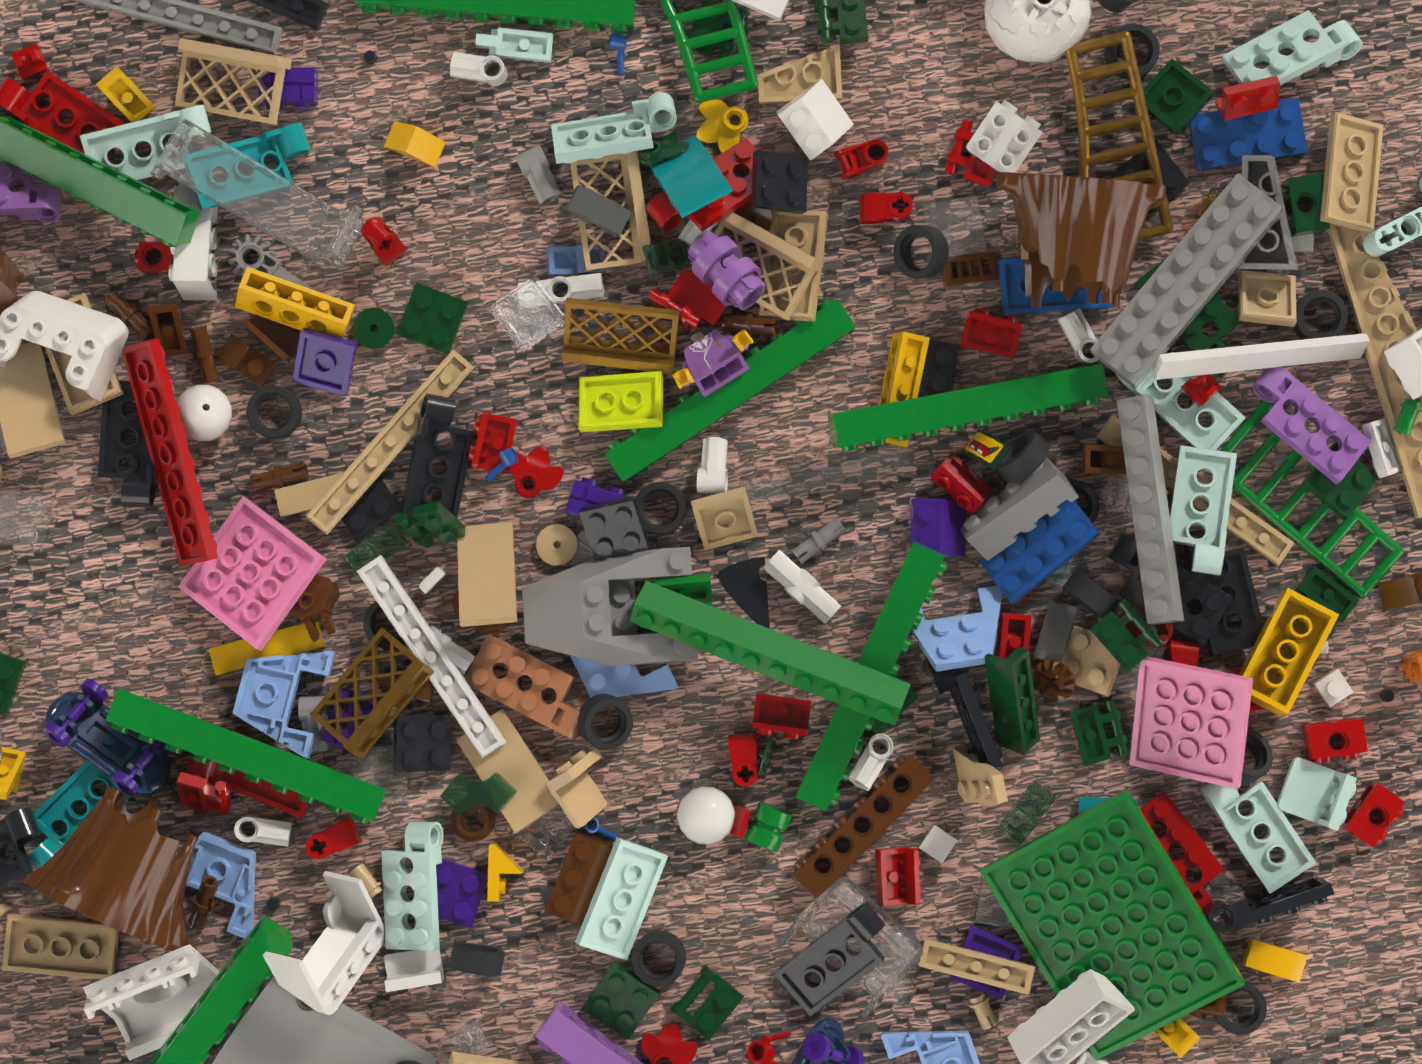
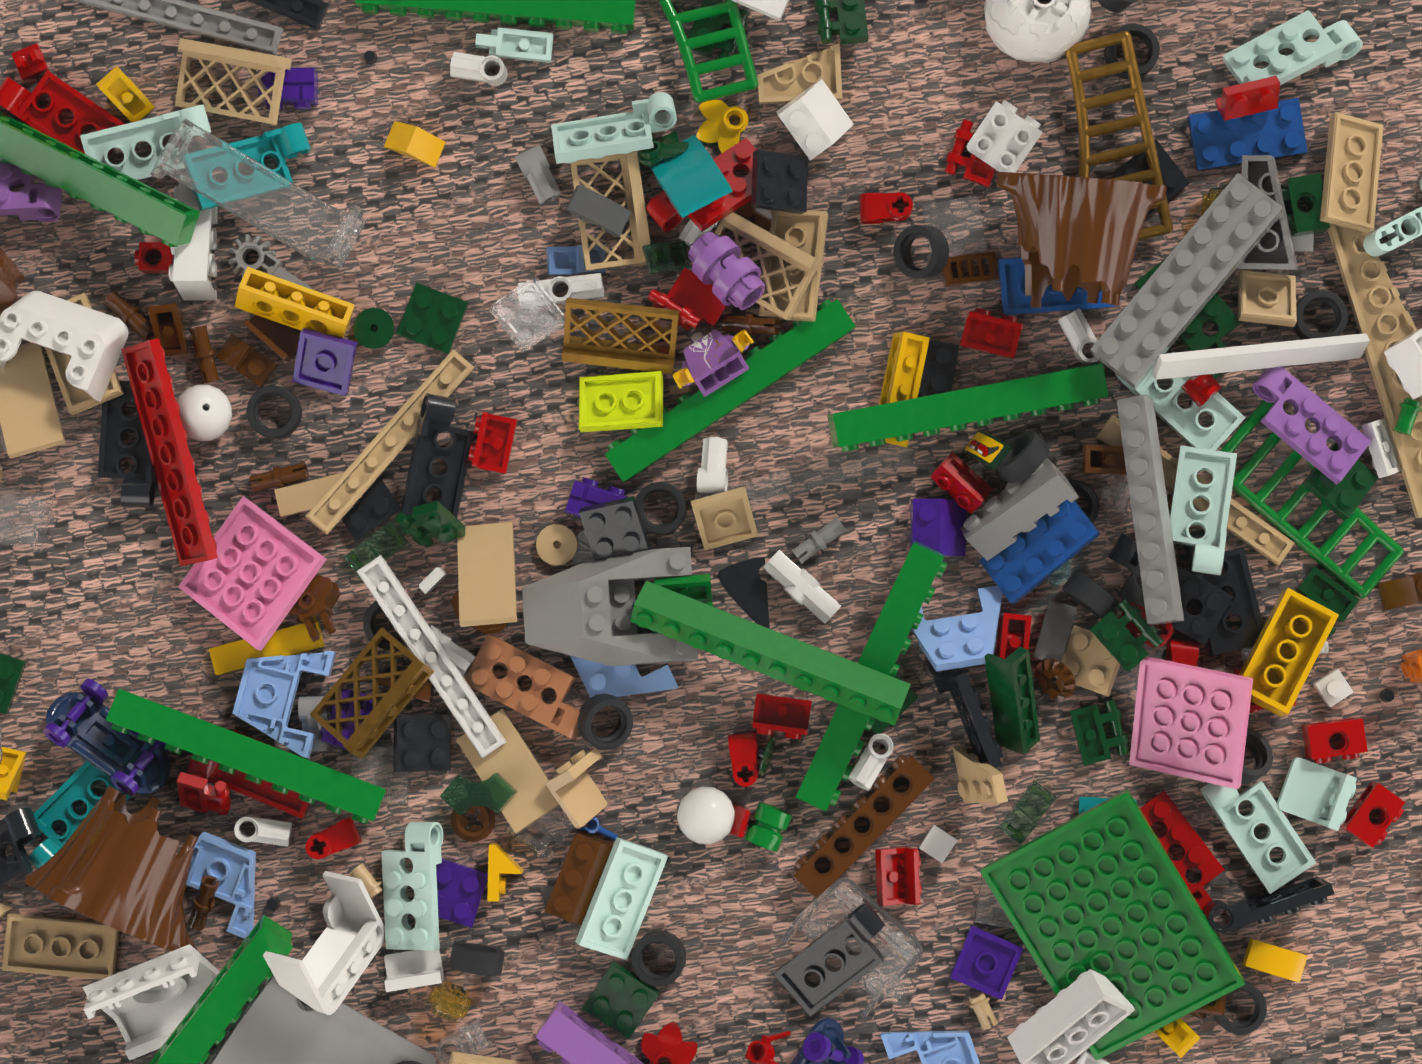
(382, 240): red piece -> none
(449, 1001): none -> clear yellow head
(508, 459): blue hand -> none
(537, 468): red plate -> none
(619, 43): blue hand -> none
(714, 1008): dark green plate -> none
(860, 159): red piece -> none
(977, 966): tan piece -> none
(1175, 97): dark green plate -> none

